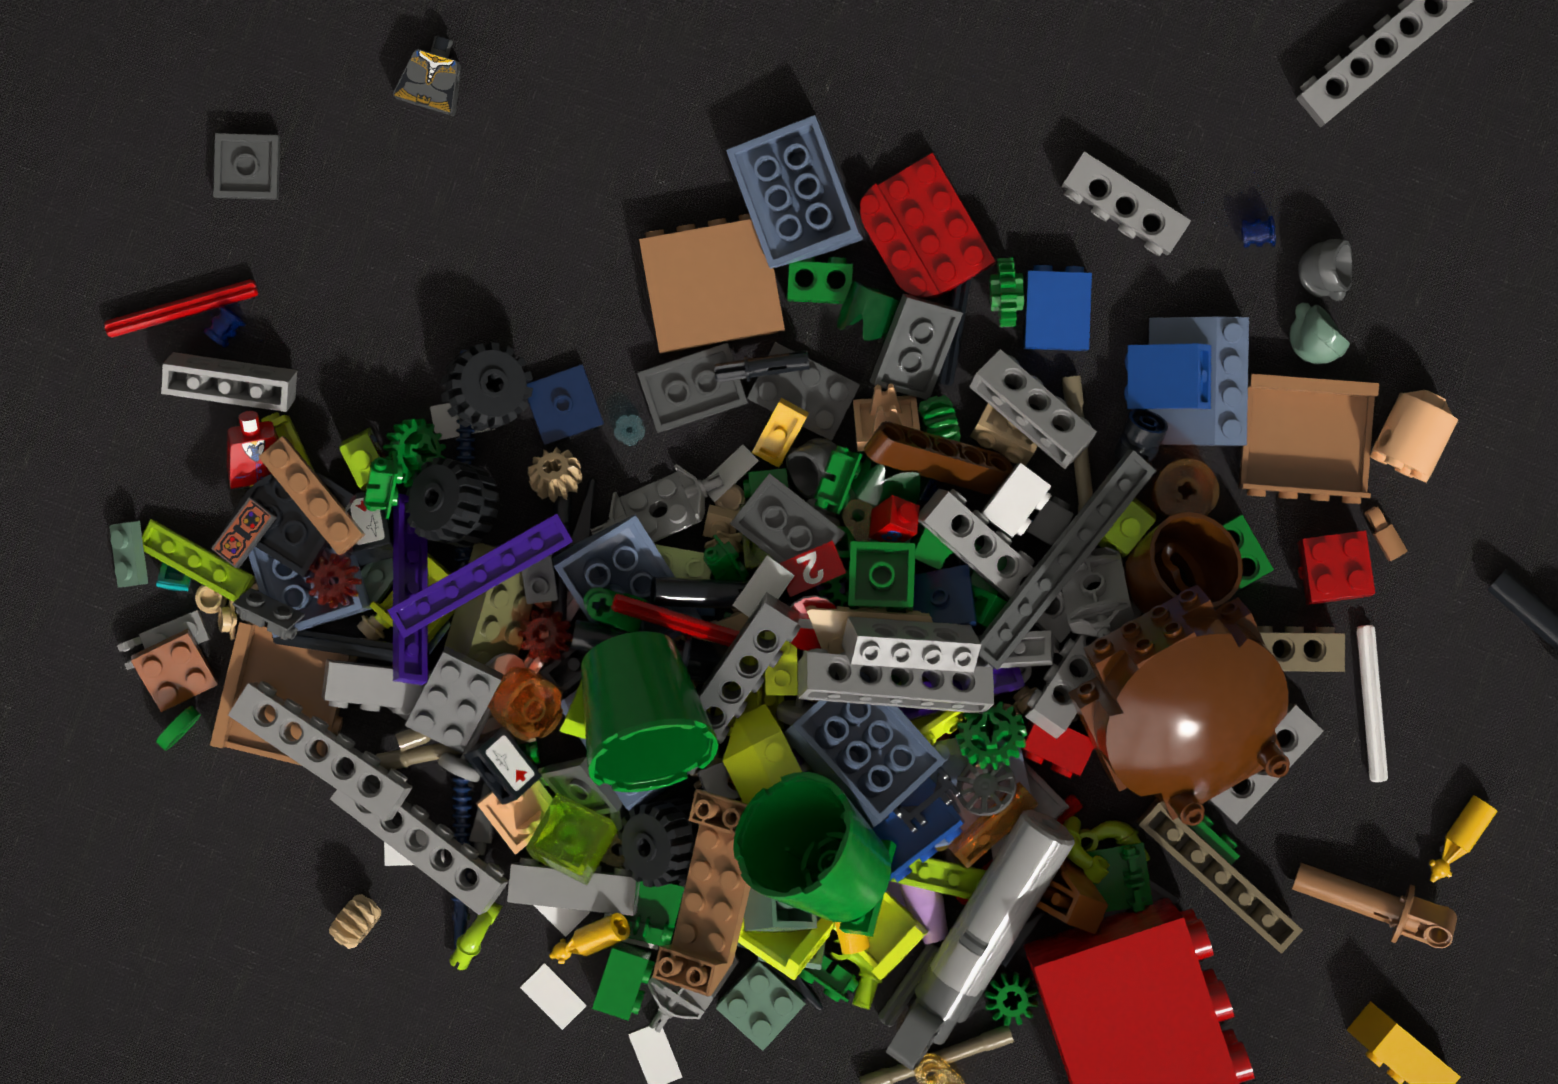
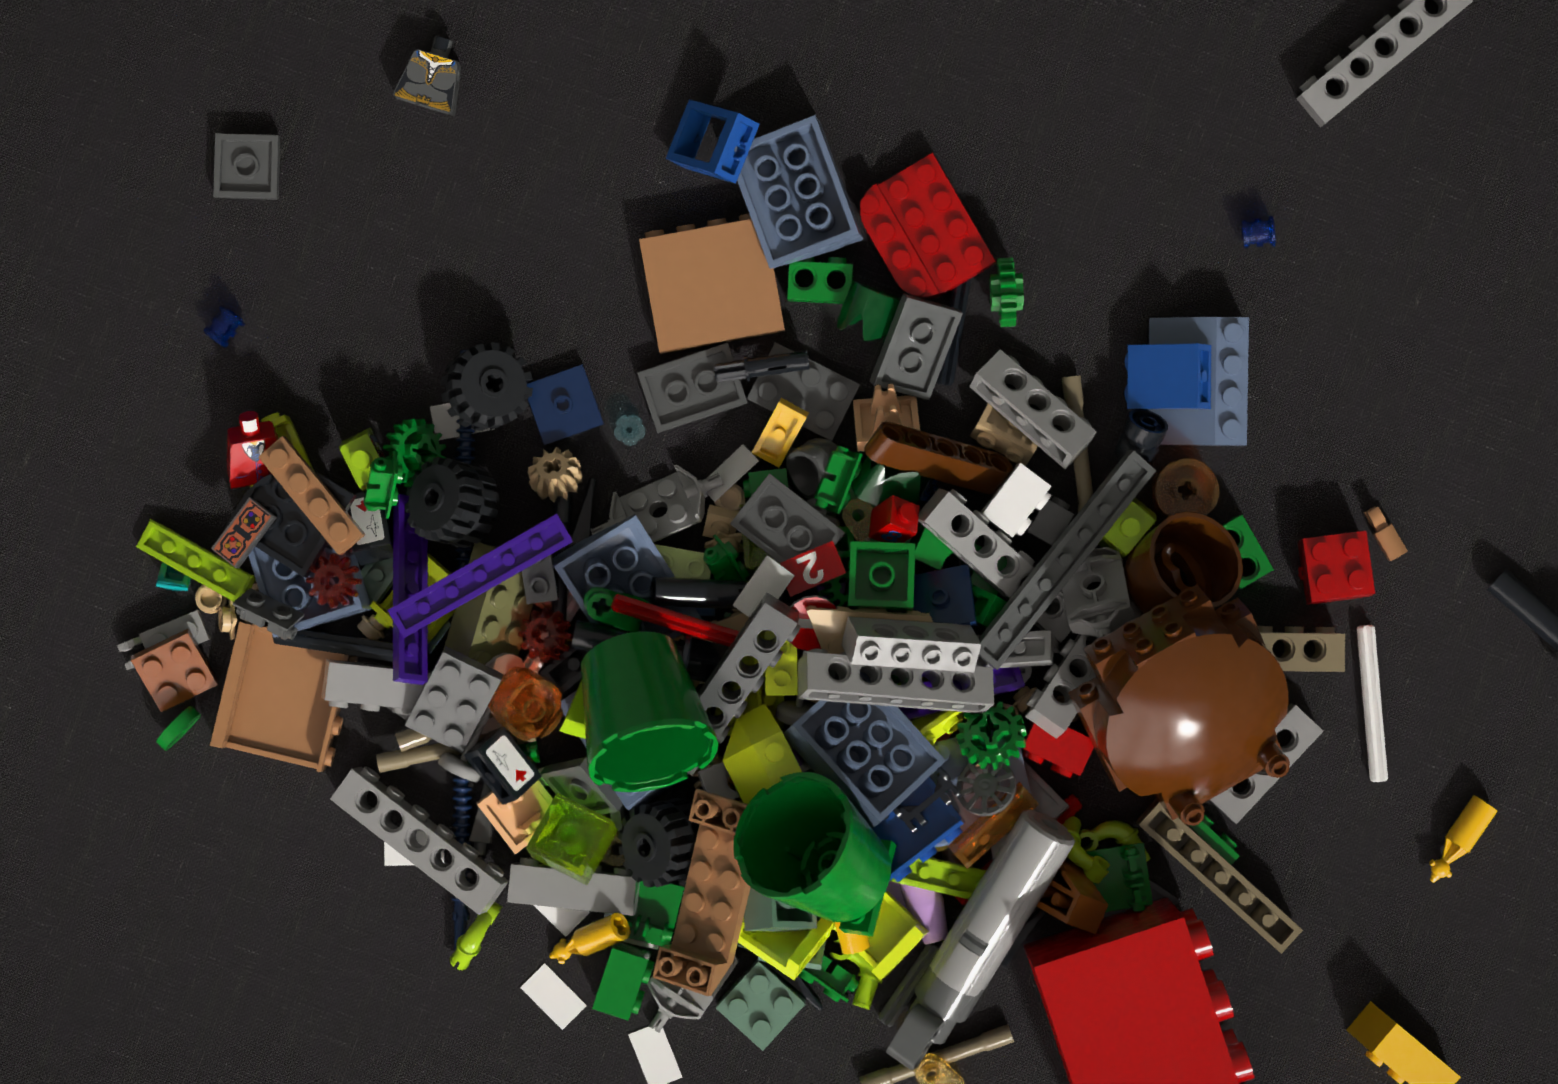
(128, 554): sand green plate -> none
(181, 308): red axle -> none
(229, 382): light grey brick -> none
(250, 713): light grey brick -> none
(355, 921): tan gear -> none
(724, 163): none -> blue window
(939, 417): green gear -> none
(1001, 995): green gear -> none
(1058, 309): blue panel -> none
(1171, 222): light grey brick -> none
(1308, 437): medium nougat panel -> none
(1316, 335): sand green piece -> none
(1327, 269): dark grey piece -> none
(1407, 914): medium nougat piece -> none
(1415, 434): light nougat cylinder -> none

